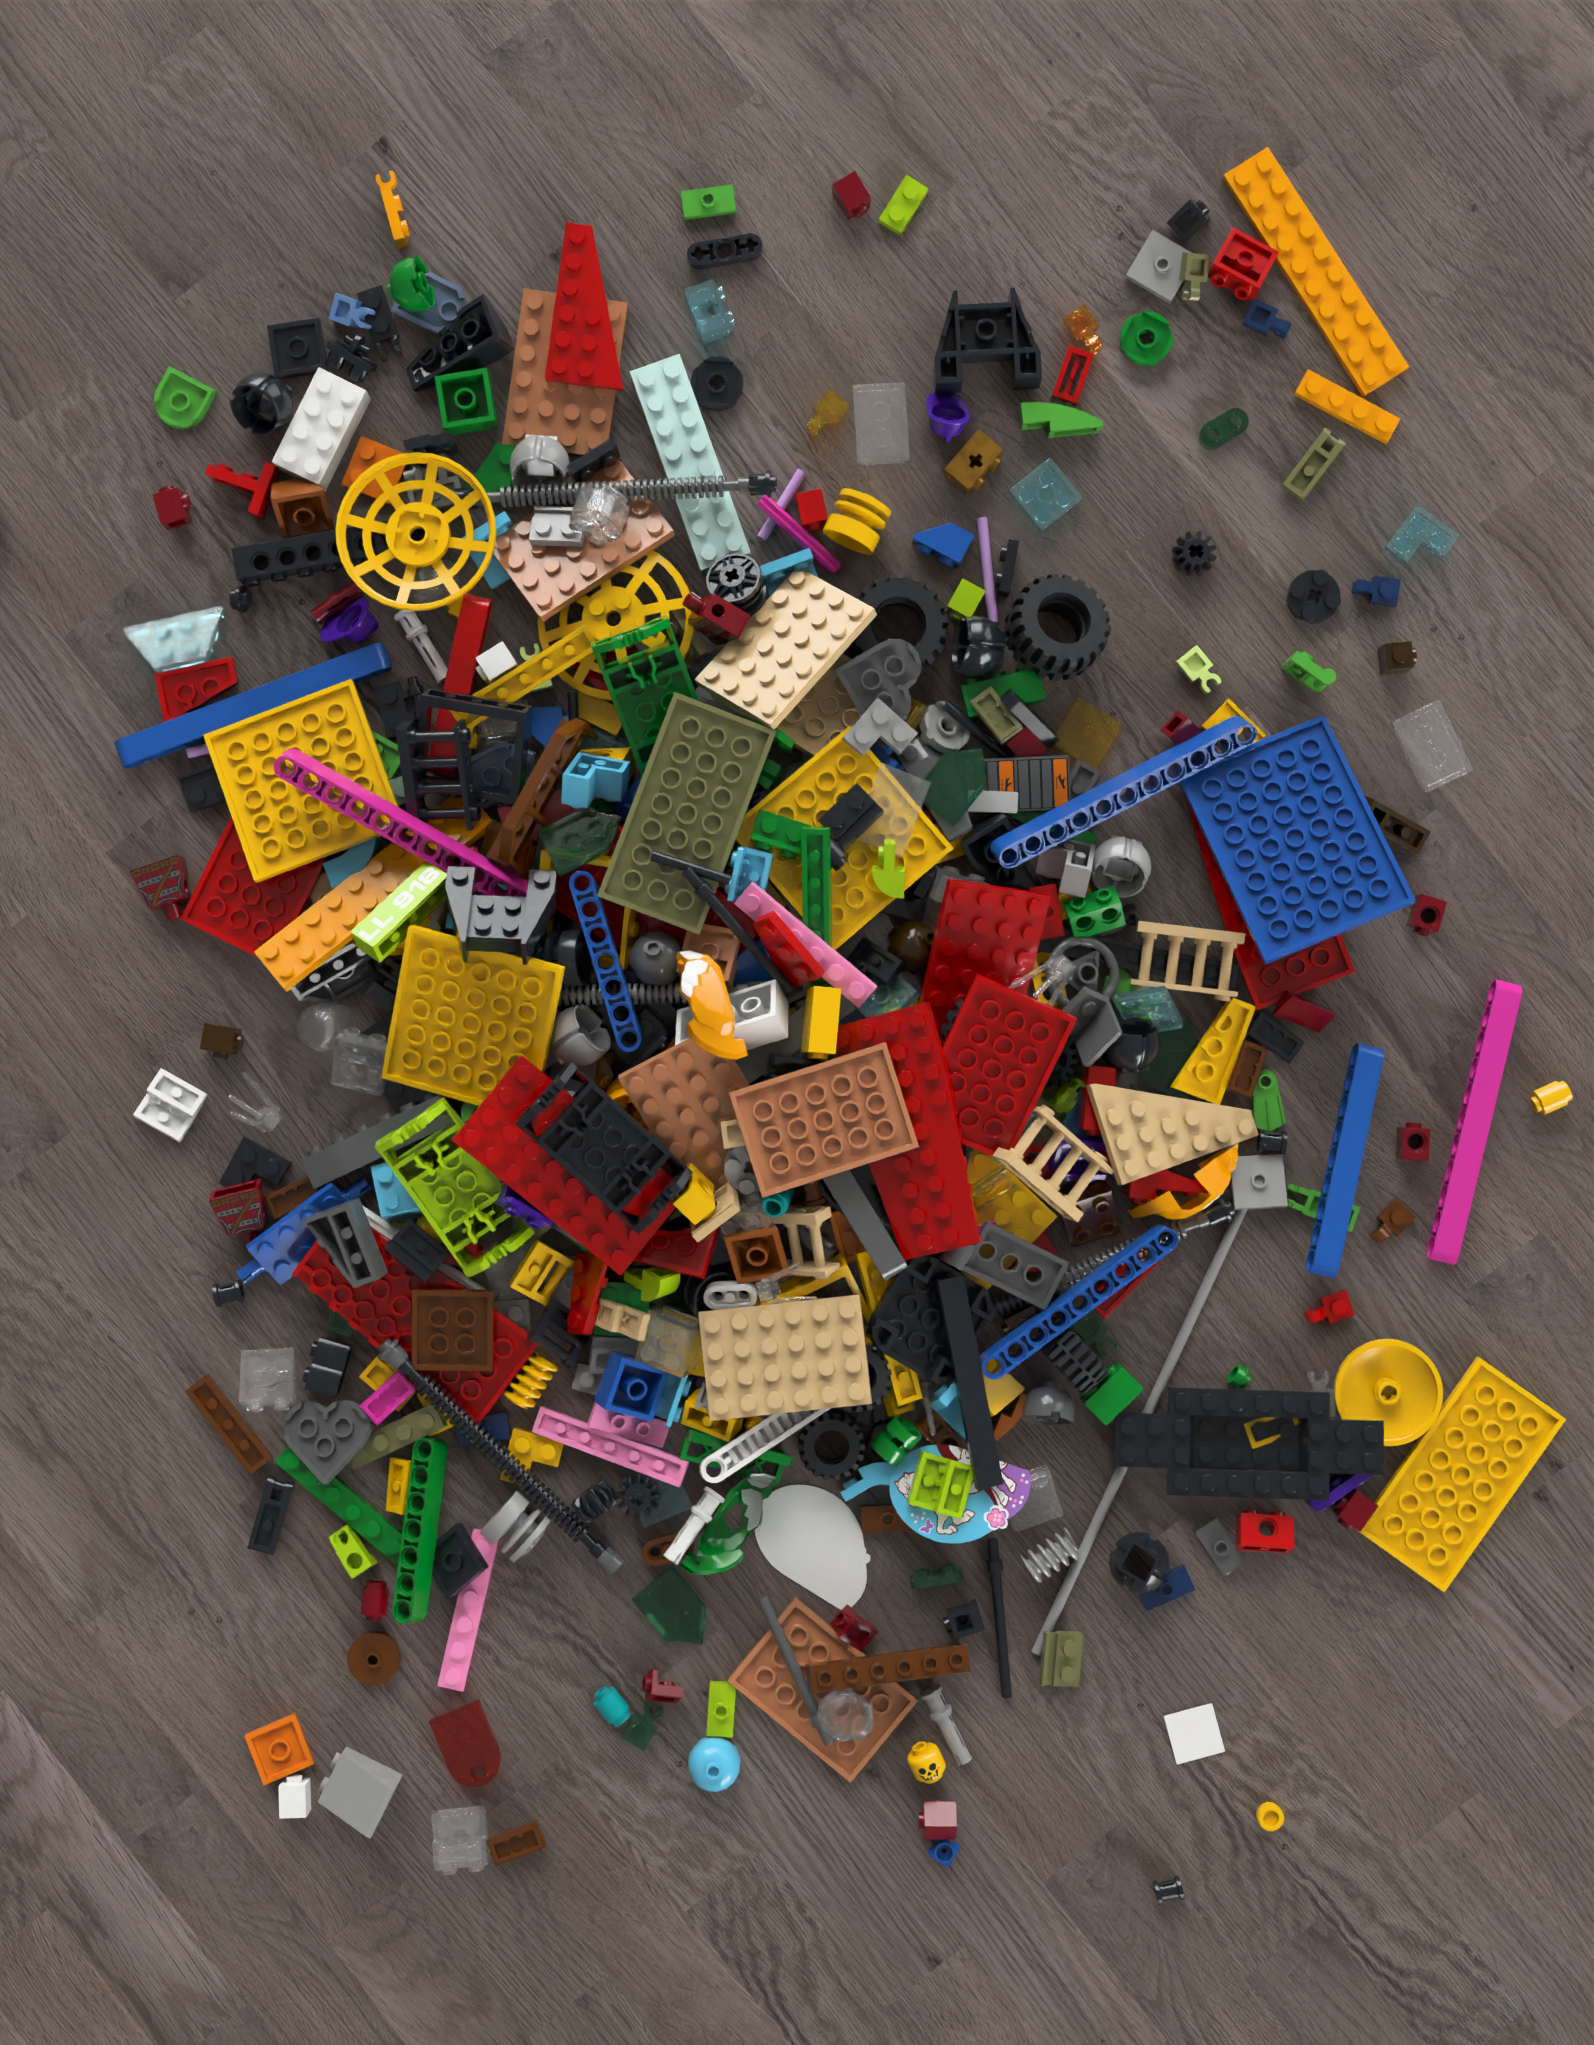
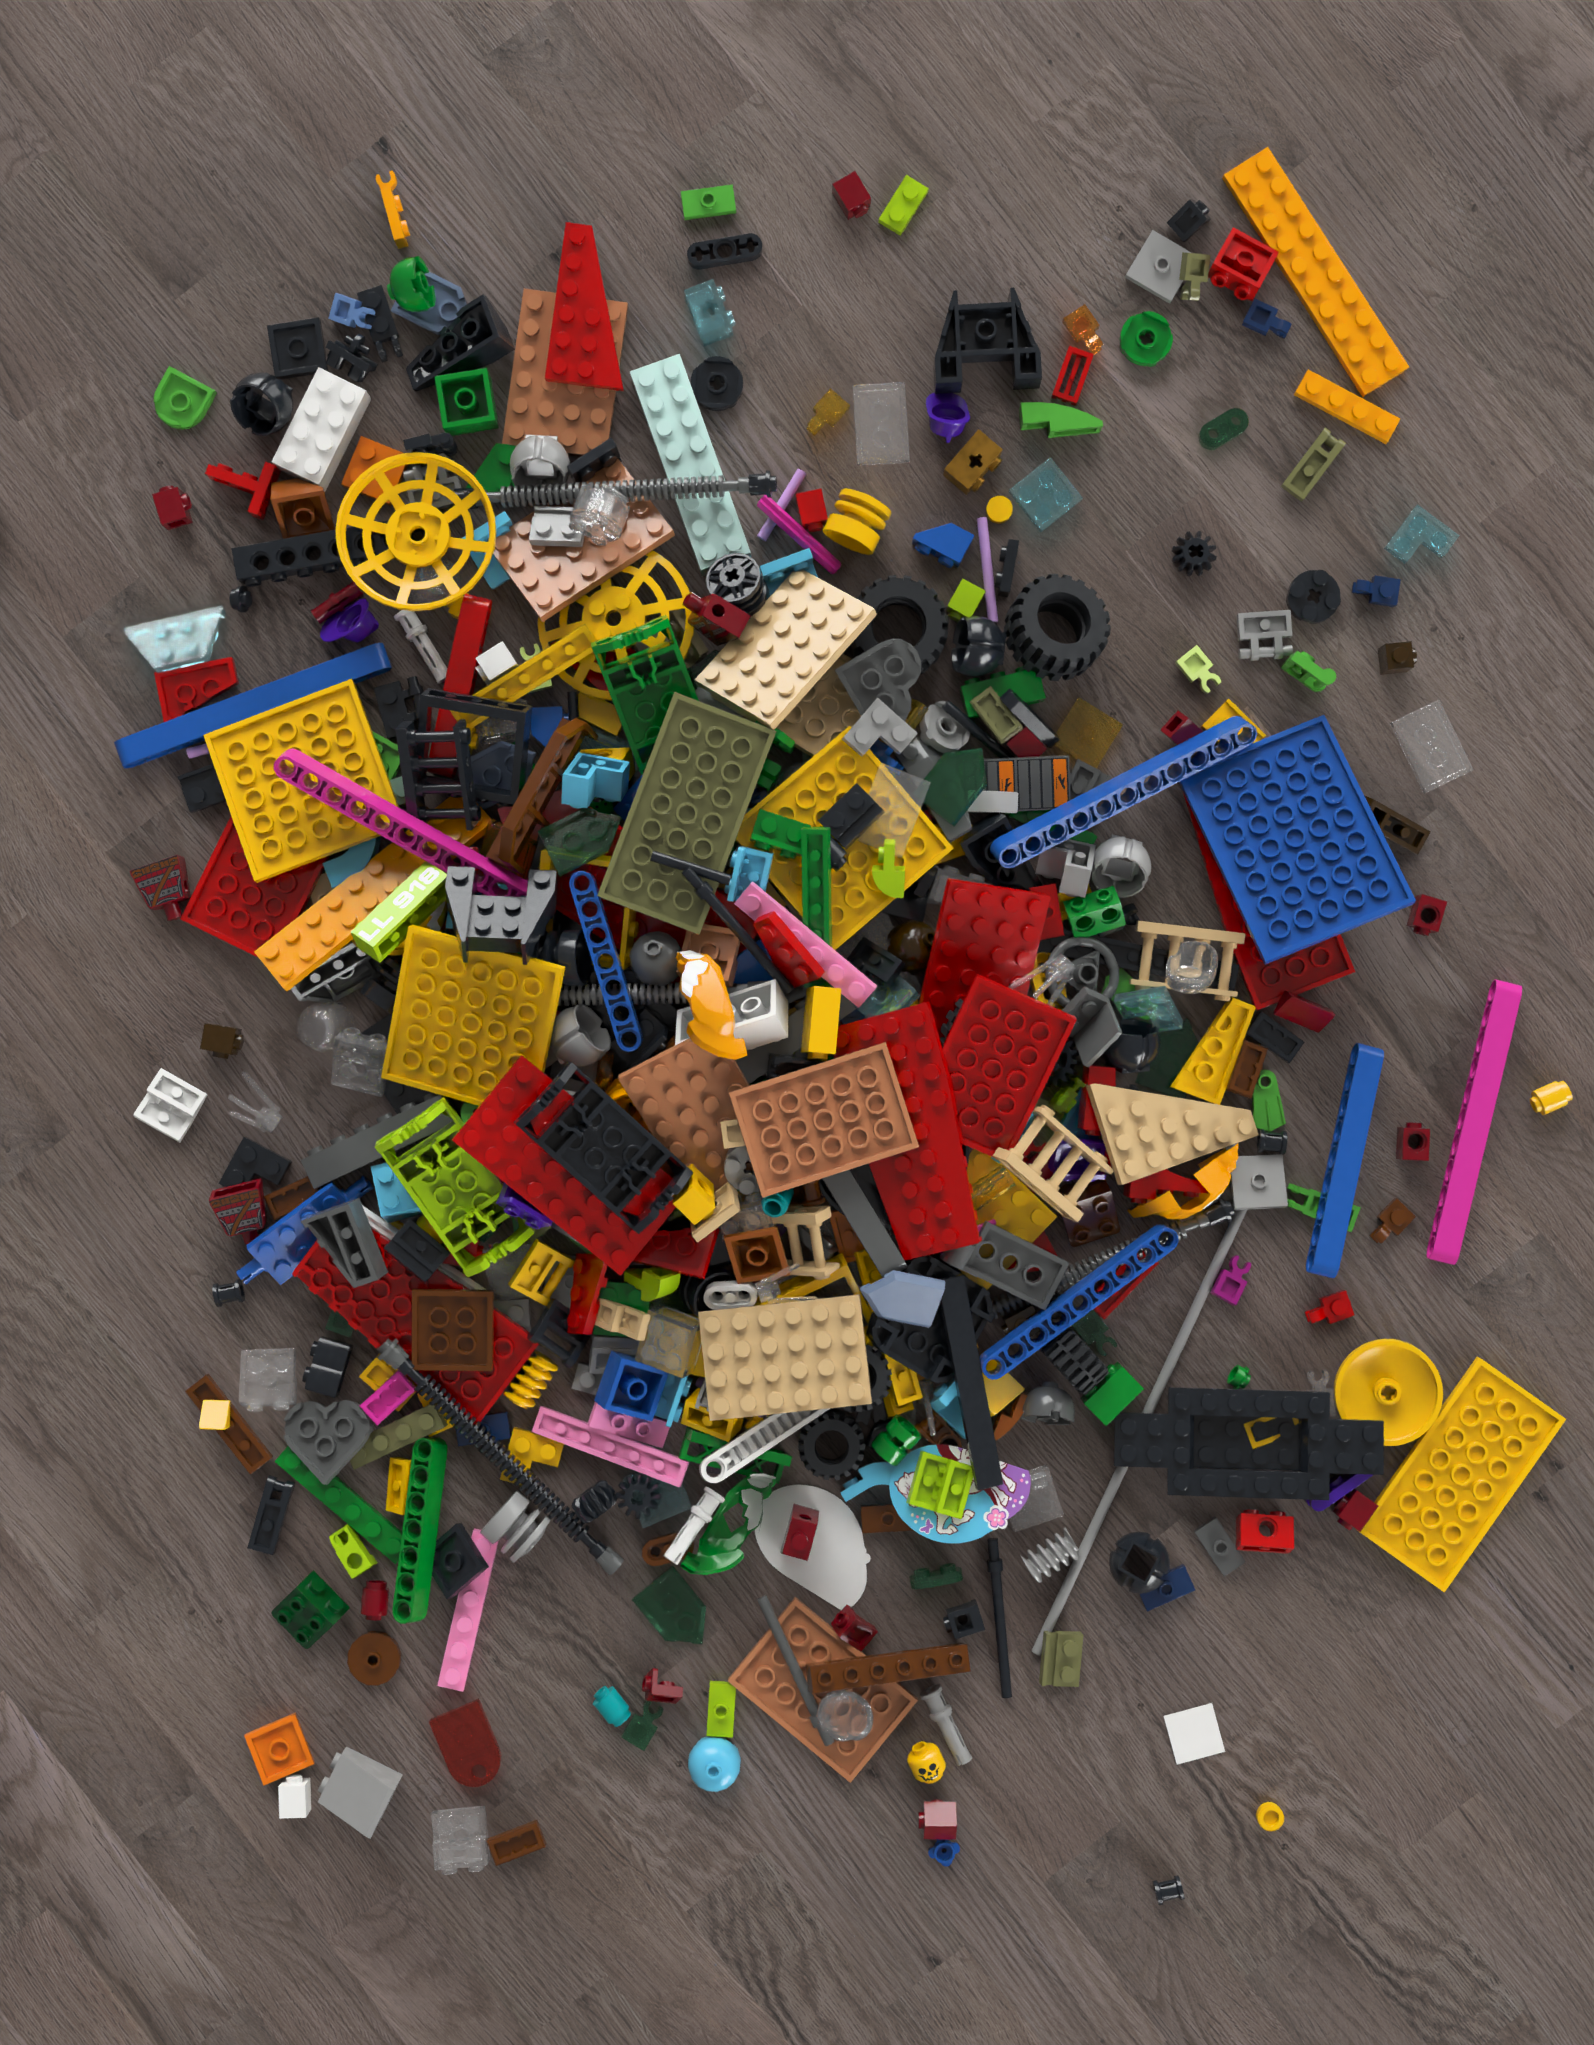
(215, 1415): none -> yellow slope
(310, 1610): none -> dark green bracket
(800, 1532): none -> dark red torso
(905, 1297): none -> sand blue tile
(999, 509): none -> yellow tile
(1192, 967): none -> clear piece
(1229, 1283): none -> magenta plate
(1261, 626): none -> light grey plate

